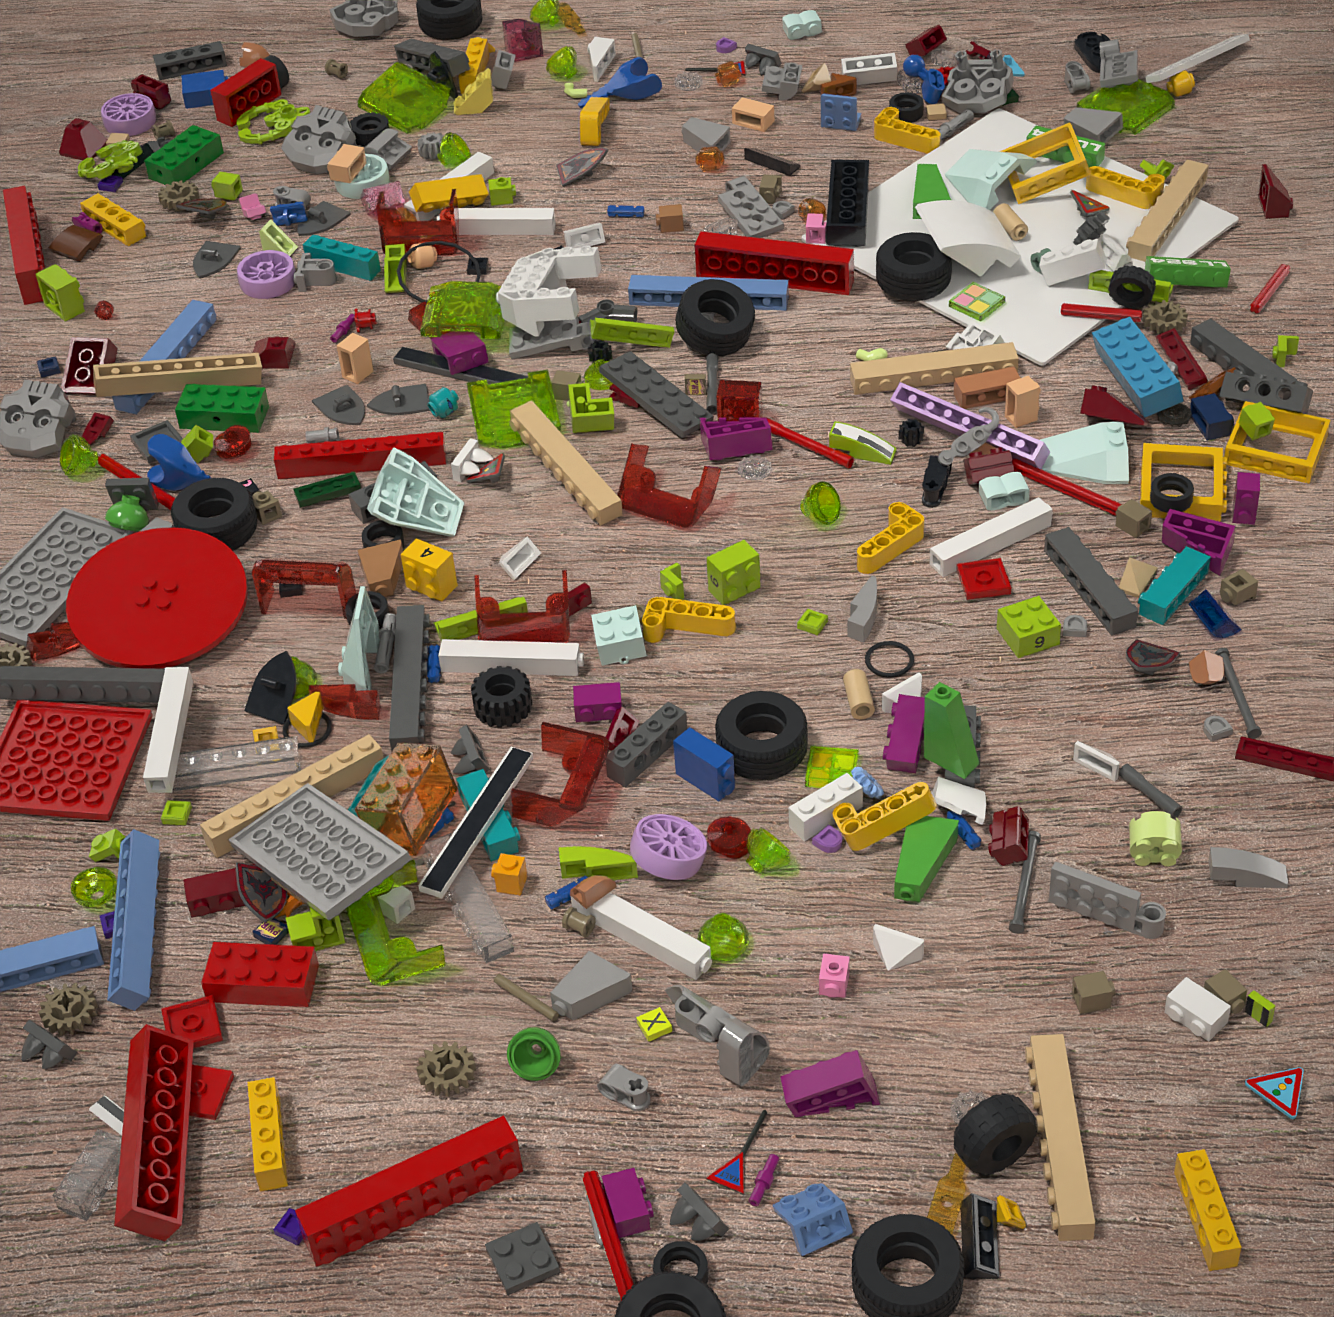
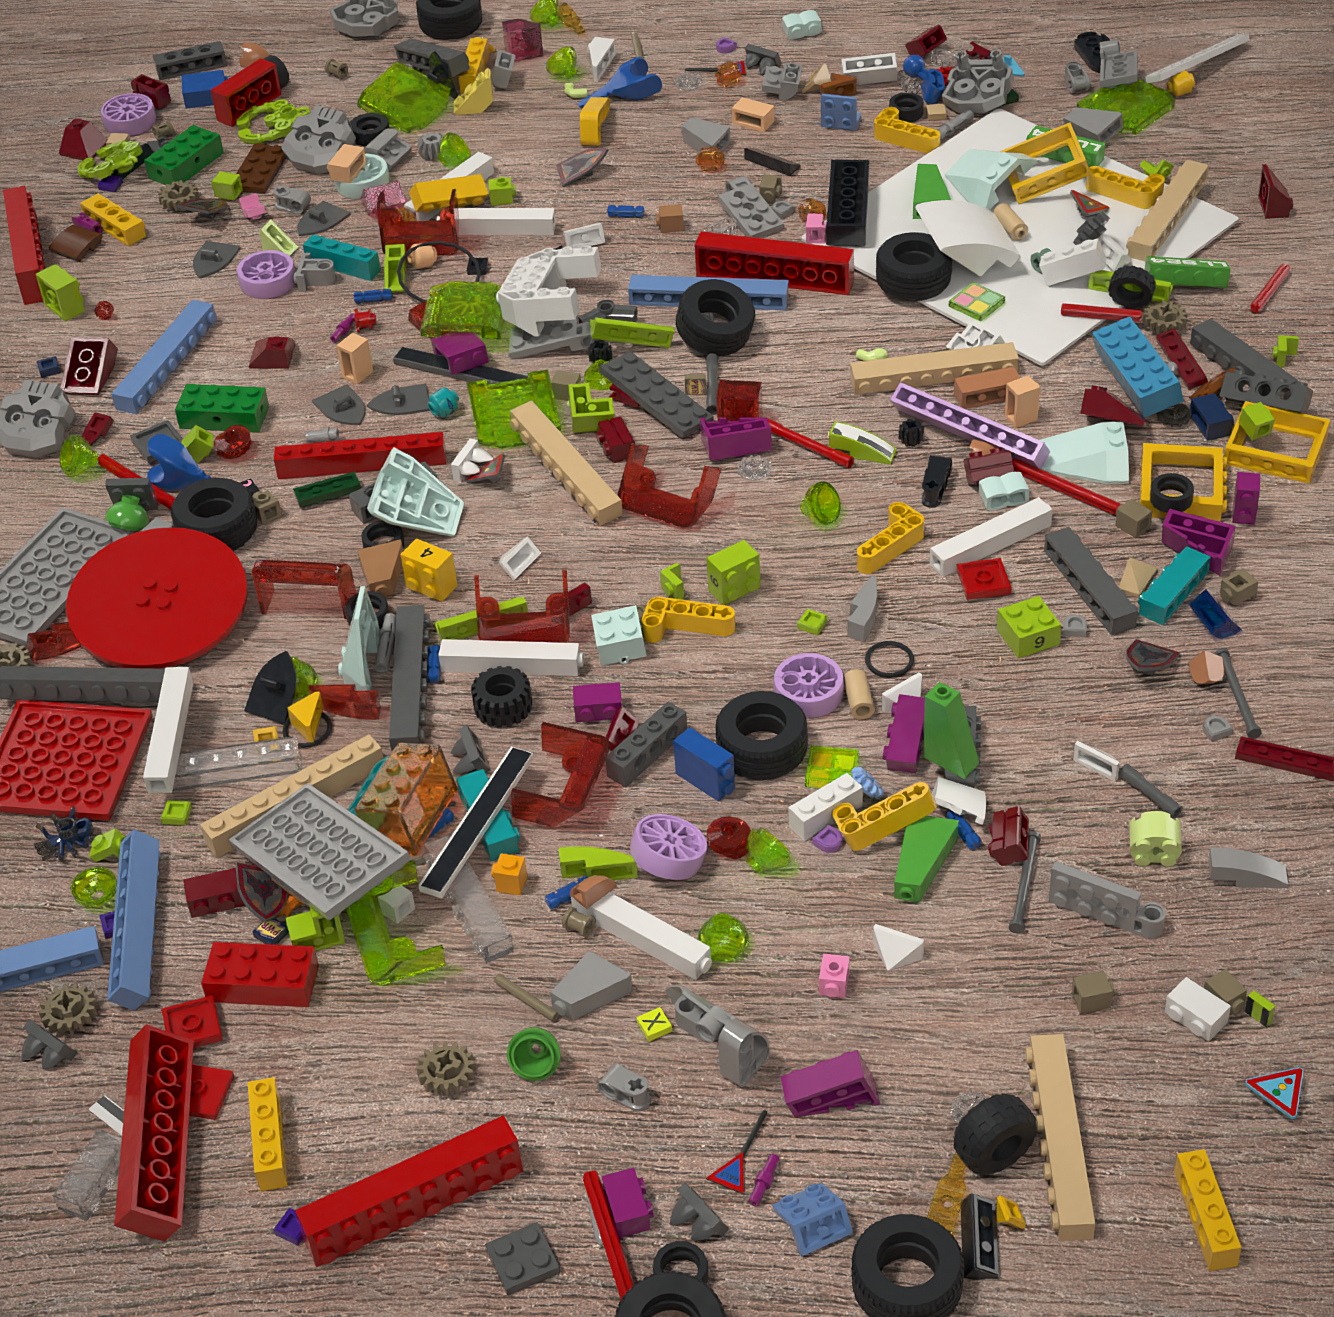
(69, 833): none -> animal
(175, 373): tan brick -> none
(260, 167): none -> reddish brown plate
(288, 213): blue hips -> none
(290, 590): black tile -> none
(372, 295): none -> blue axle
(614, 438): none -> dark red brick
(814, 693): none -> lavender piece
(970, 440): light grey piece -> none

